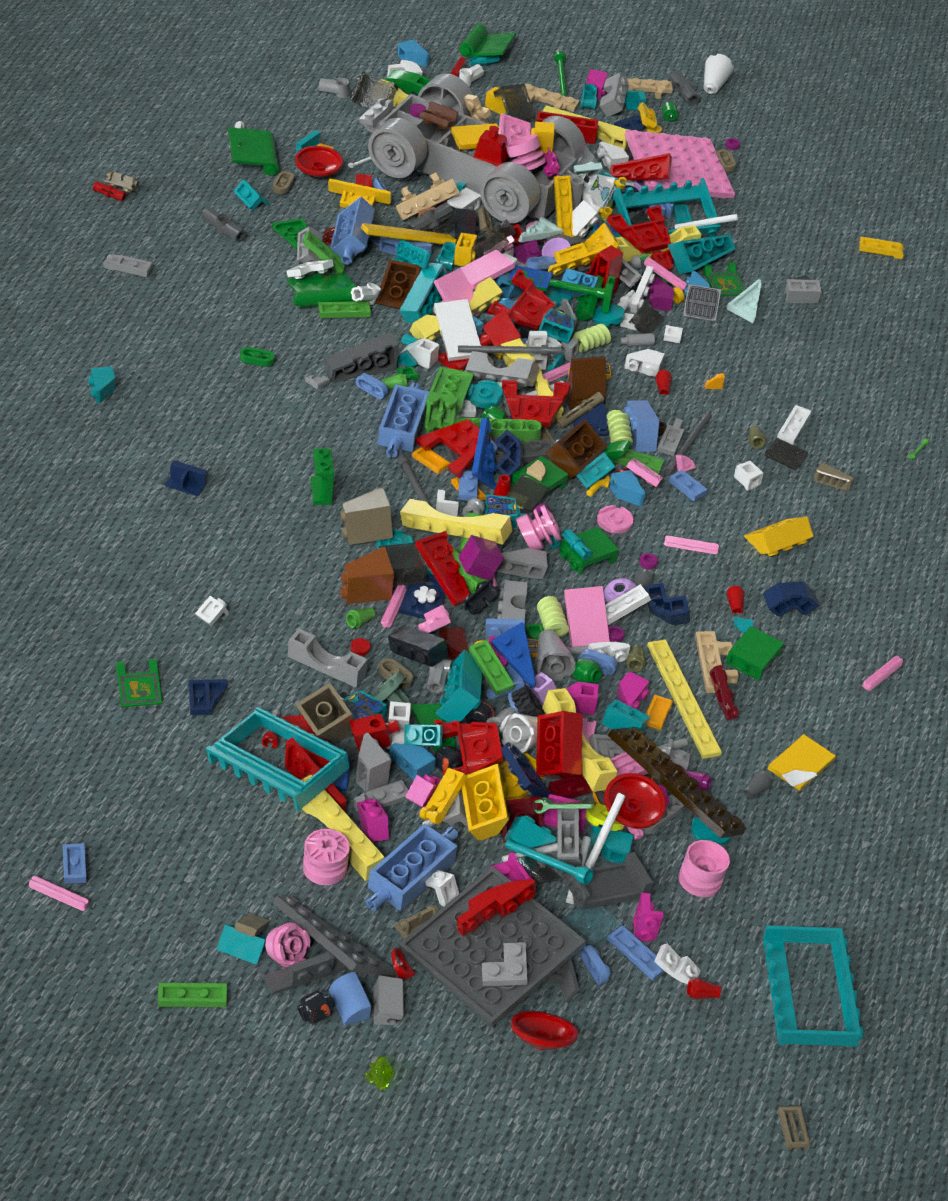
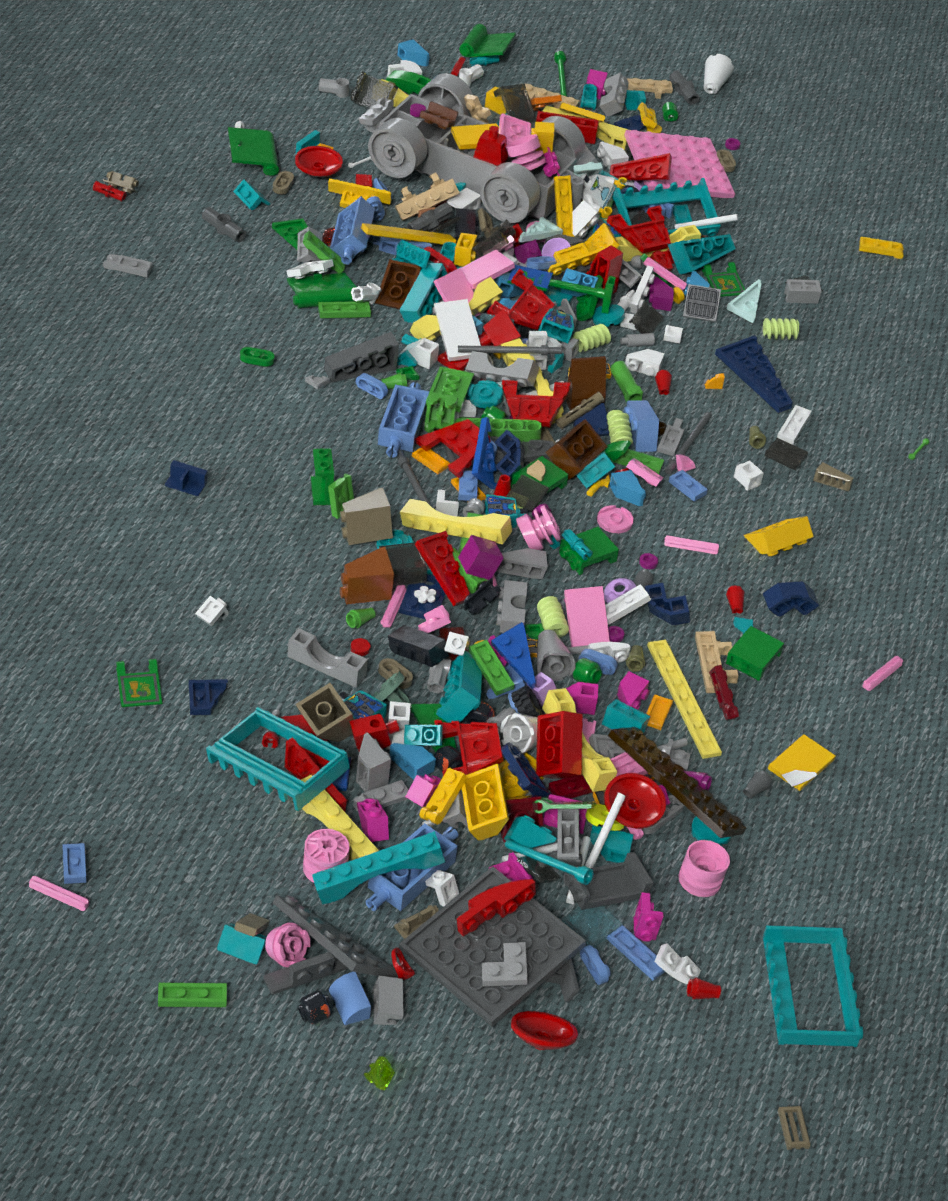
(102, 381): teal slope -> none
(339, 493): none -> bright green plate
(379, 211): none -> medium blue plate
(413, 854): none -> teal arch
(436, 257): none -> red plate
(457, 643): none -> white bracket
(499, 626): medium blue plate -> none
(541, 102): none -> orange wing
(557, 372): bright pink axle -> none
(579, 111): none -> yellow tile
(626, 382): none -> bright green piece
(756, 370): none -> dark blue wing
(781, 328): none -> yellowish green piece

